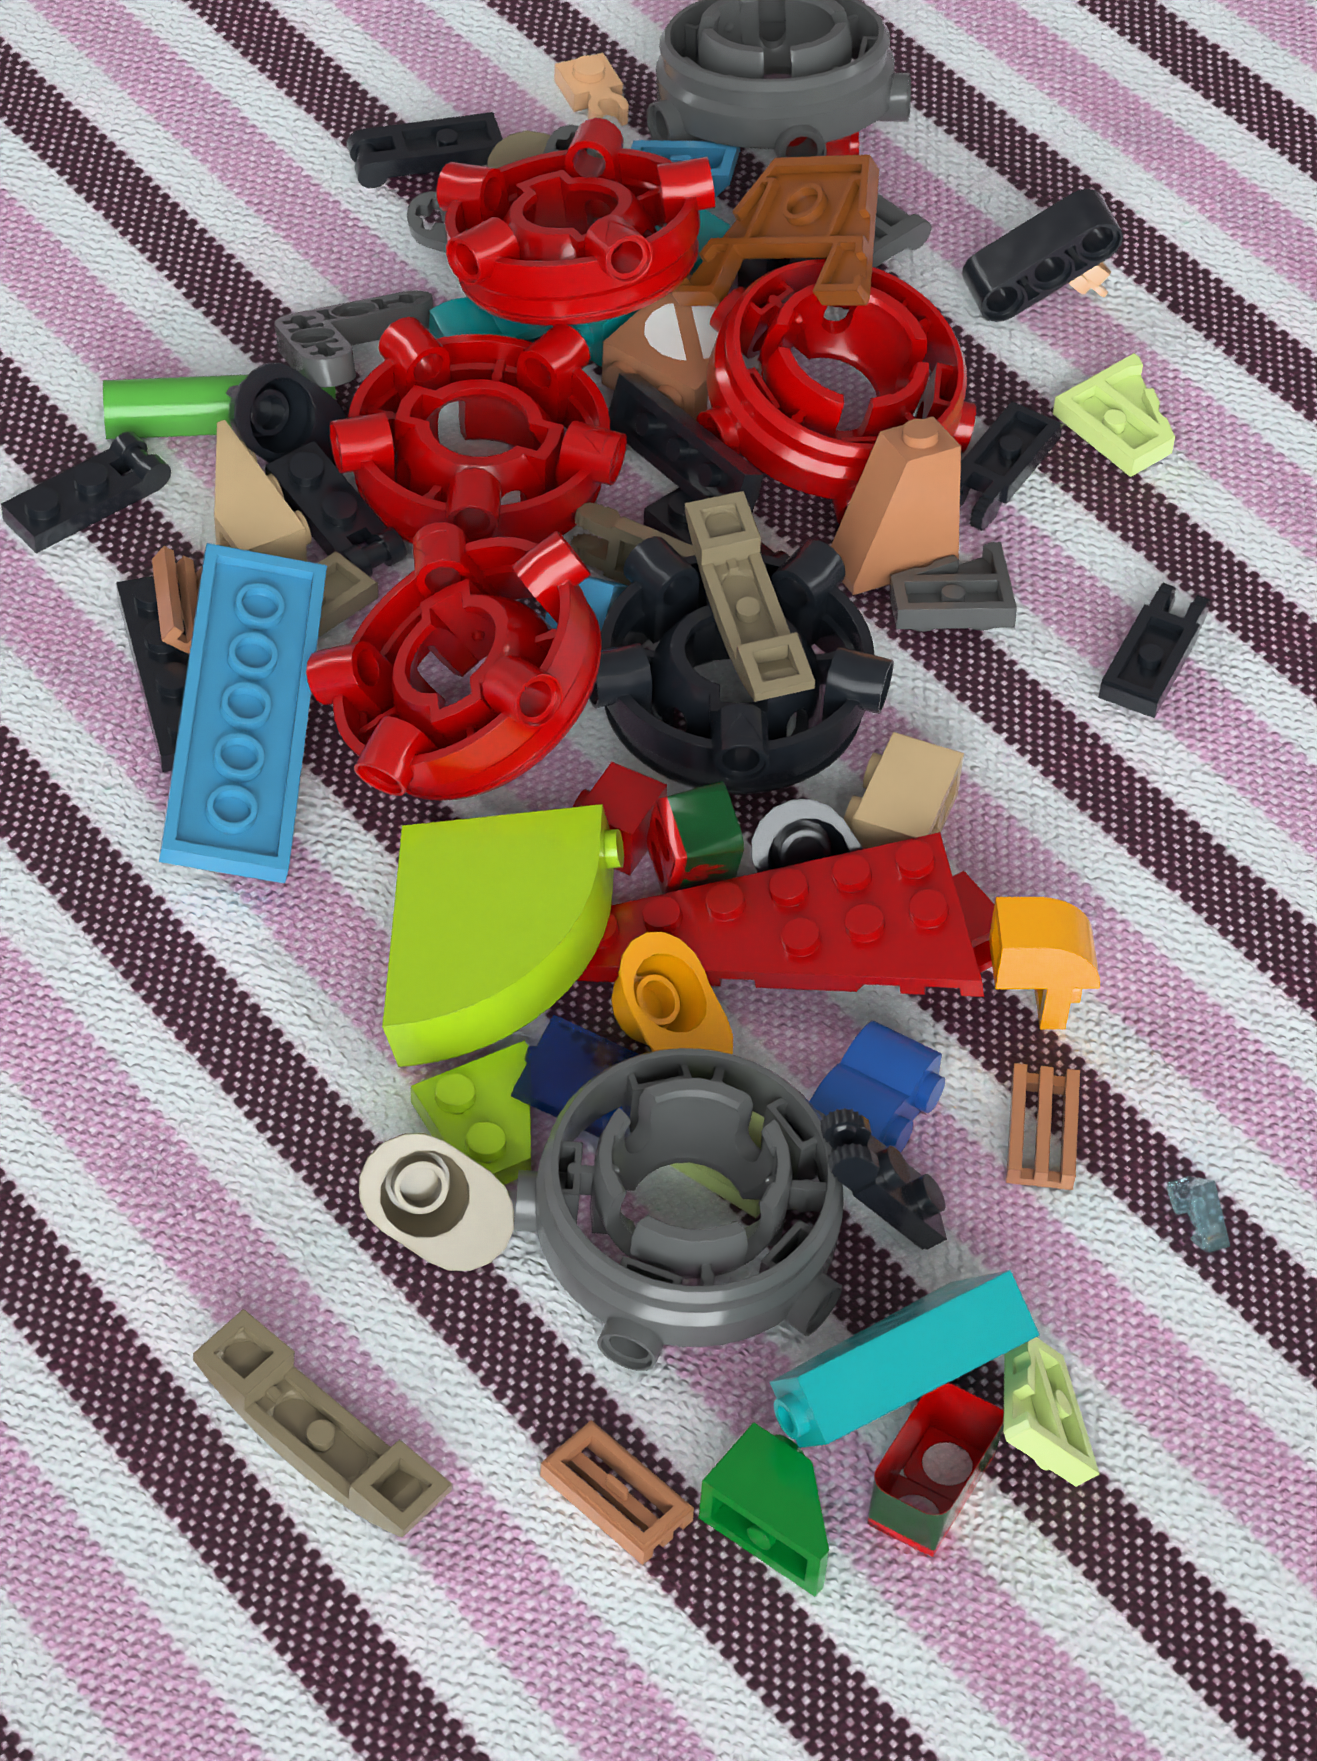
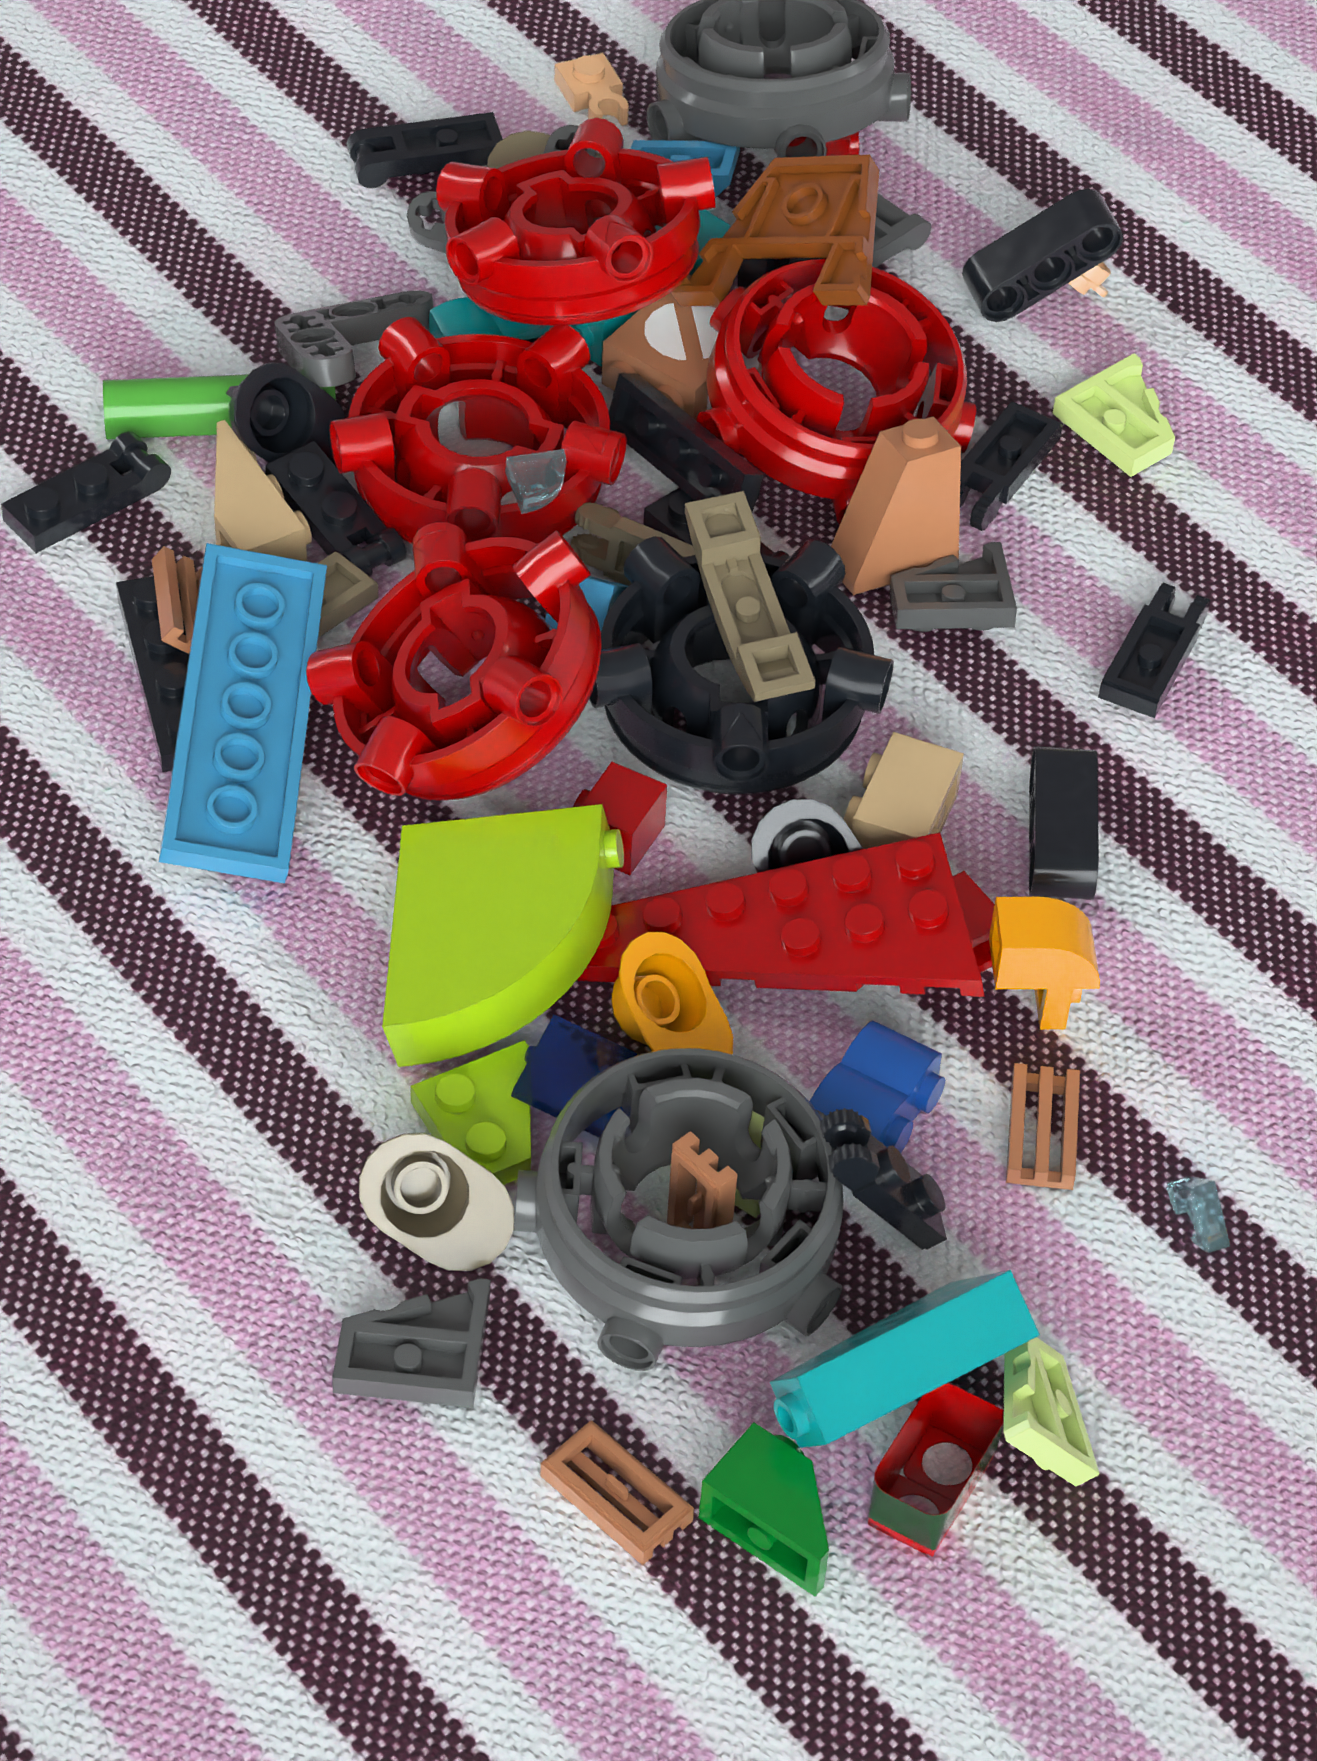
(315, 1432): dark tan slope -> none
(415, 1349): none -> dark grey wing
(536, 478): none -> clear light blue tile
(694, 838): dark green piece -> none
(714, 1190): none -> nougat tile
(1063, 823): none -> black beam

